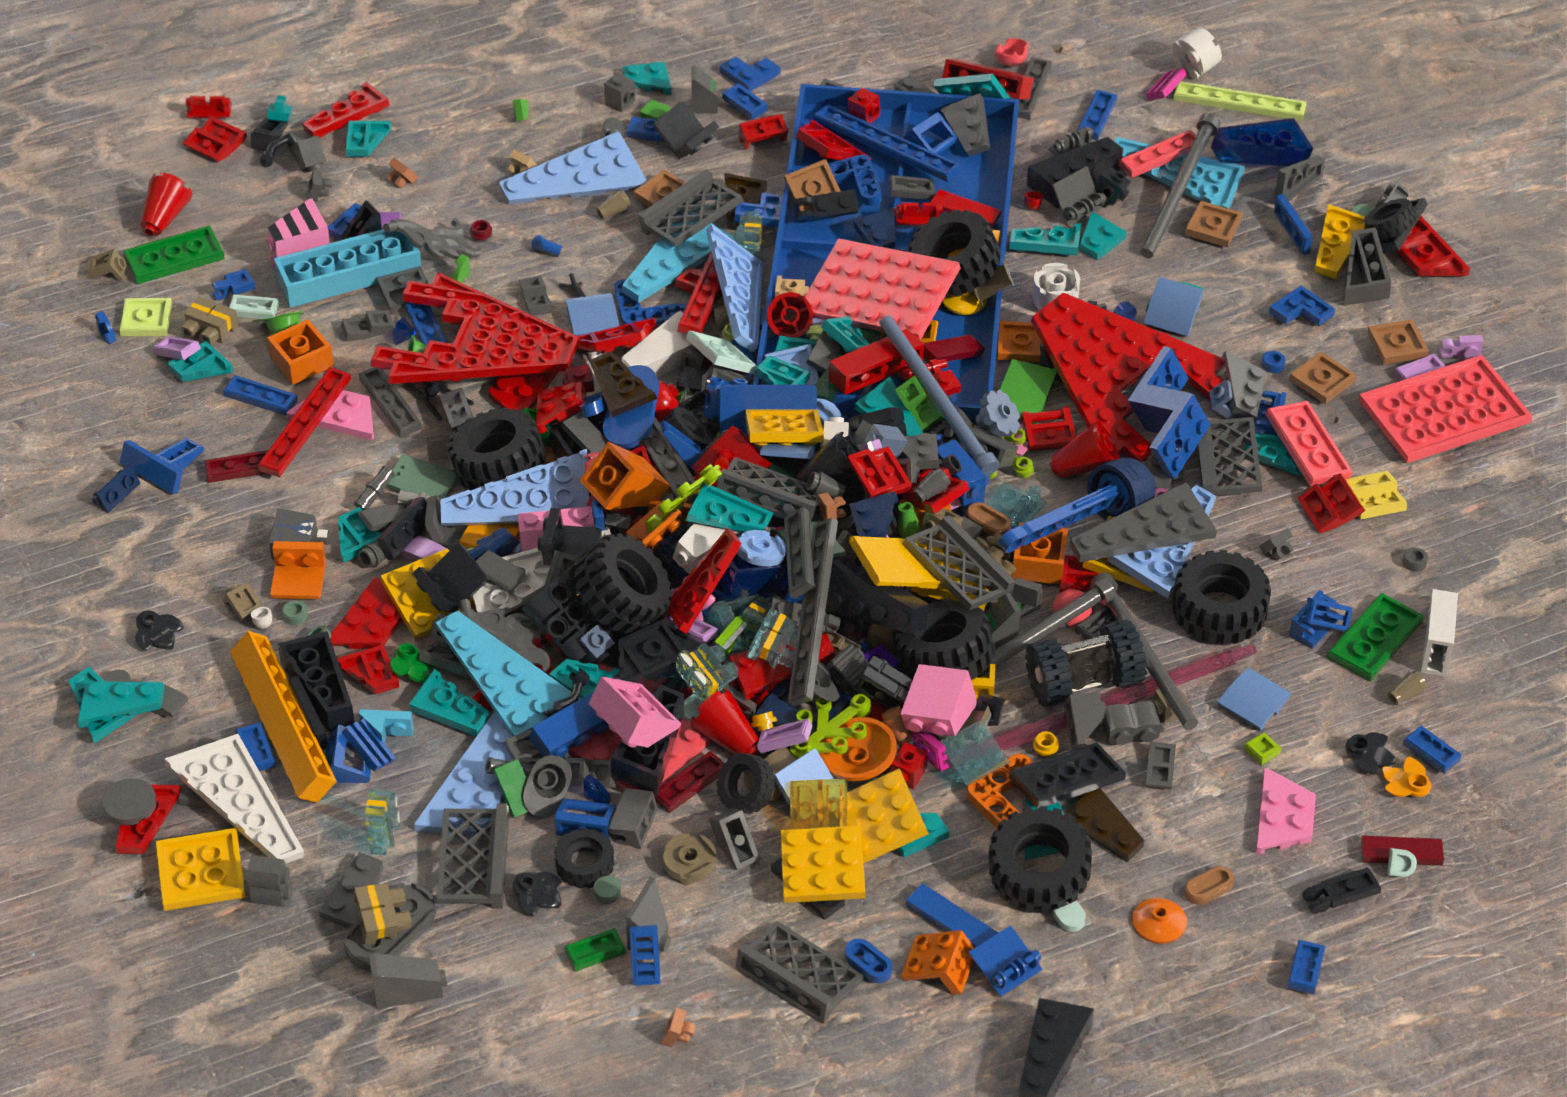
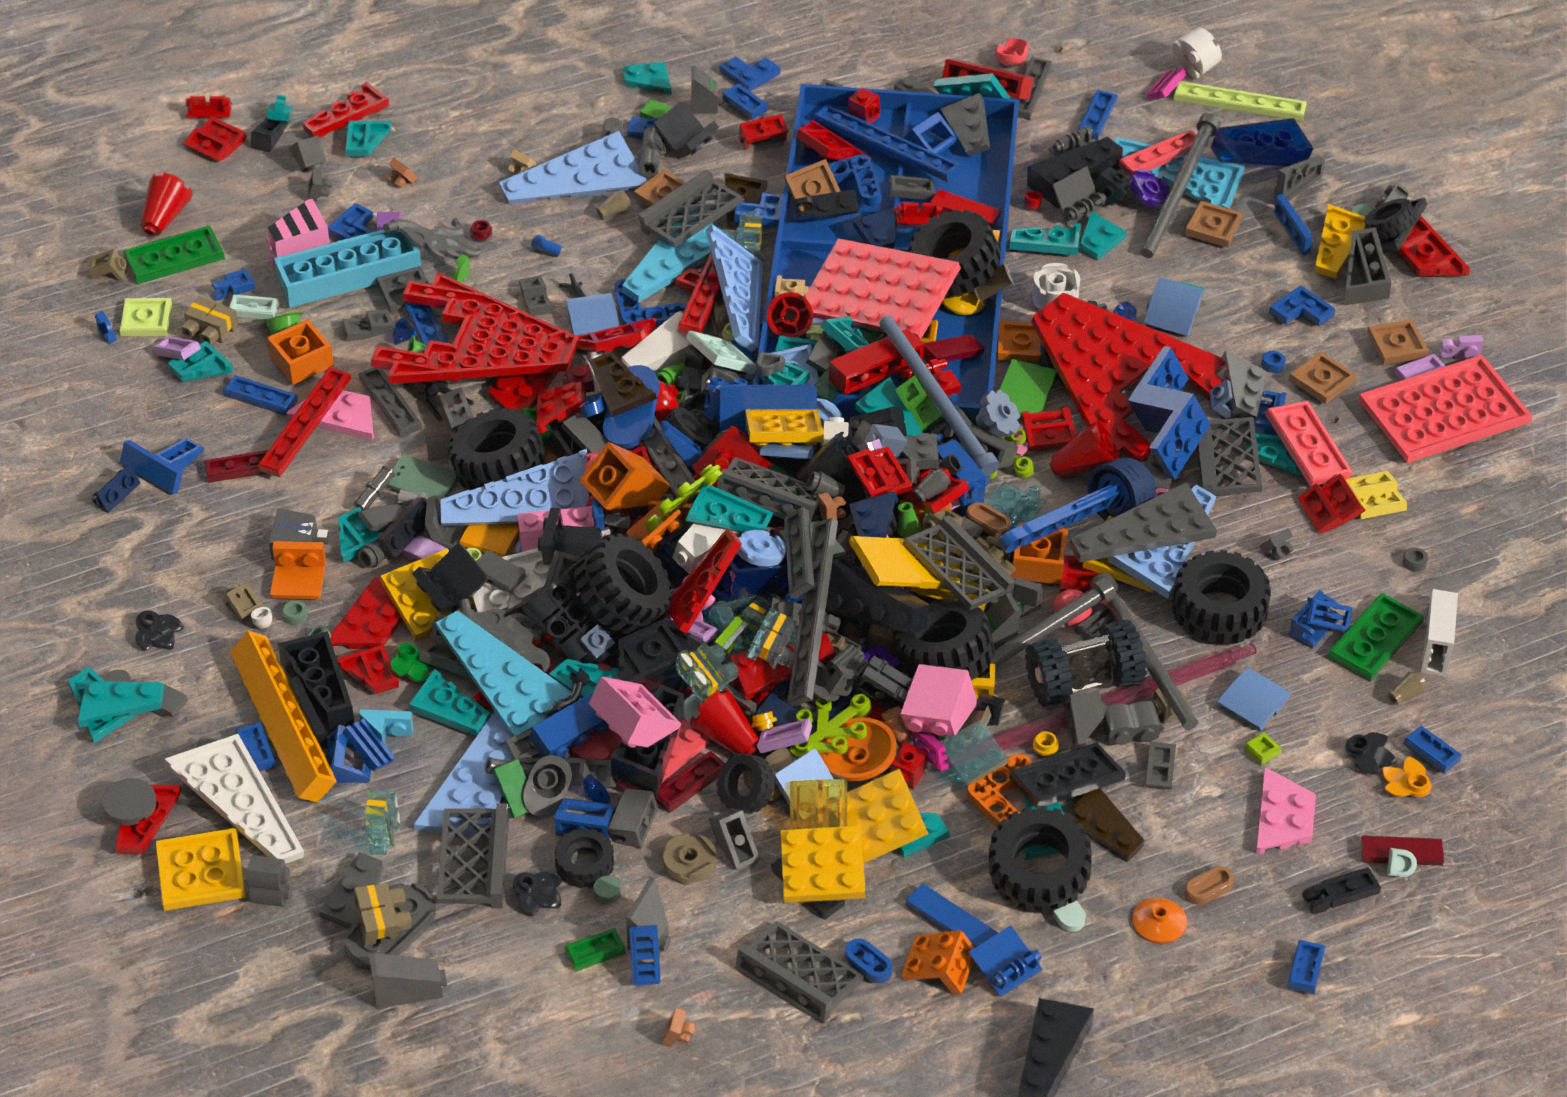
(267, 157): black piece -> none
(364, 222): black slope -> none
(499, 542): dark blue wing -> none
(521, 109): bright green tile -> none
(619, 92): dark grey brick -> none
(650, 152): none -> dark grey piece
(671, 373): none -> bright green cone
(769, 363): none -> dark grey tile
(842, 680): none -> dark grey tile
(1148, 188): none -> dark purple tile

